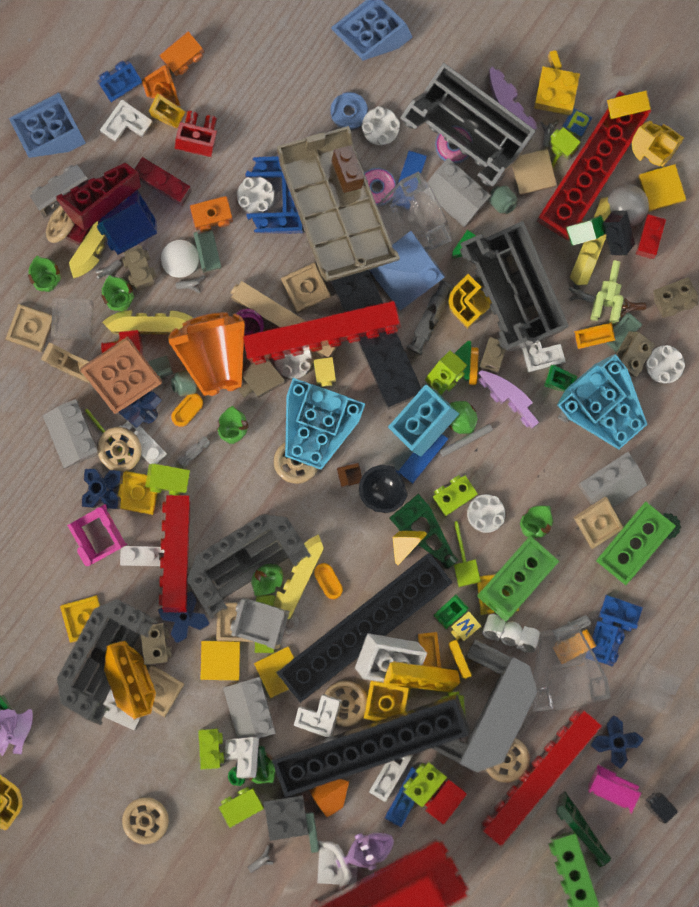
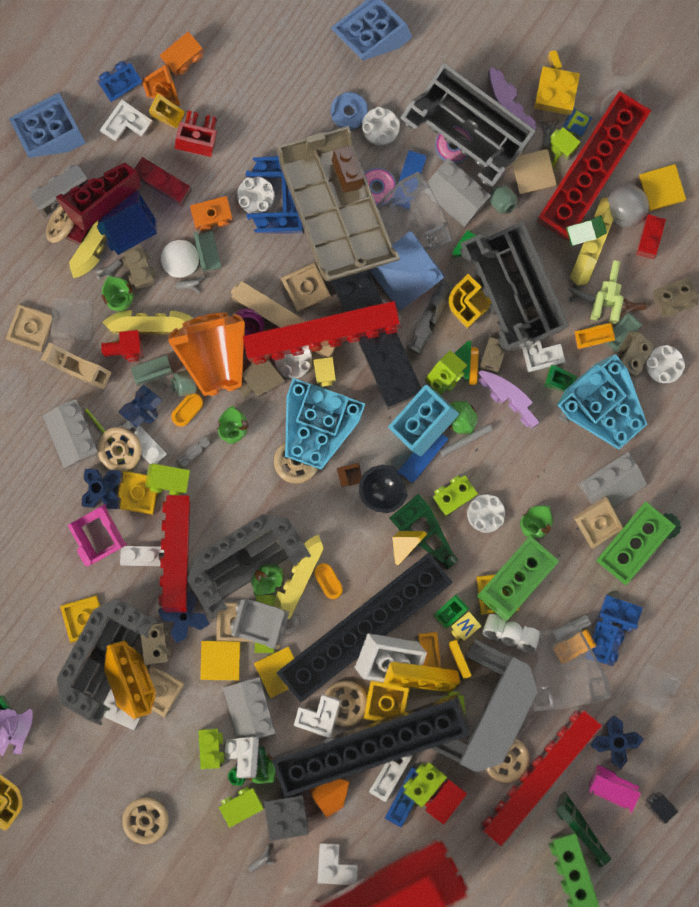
(44, 274): bright green hair -> none
(121, 375): nougat plate -> none
(312, 832): sand green tile -> none
(364, 852): lavender helmet -> none
(466, 572): lime piece -> none
(619, 233): black brick -> none
(628, 104): yellow slope -> none
(656, 143): yellow brick -> none

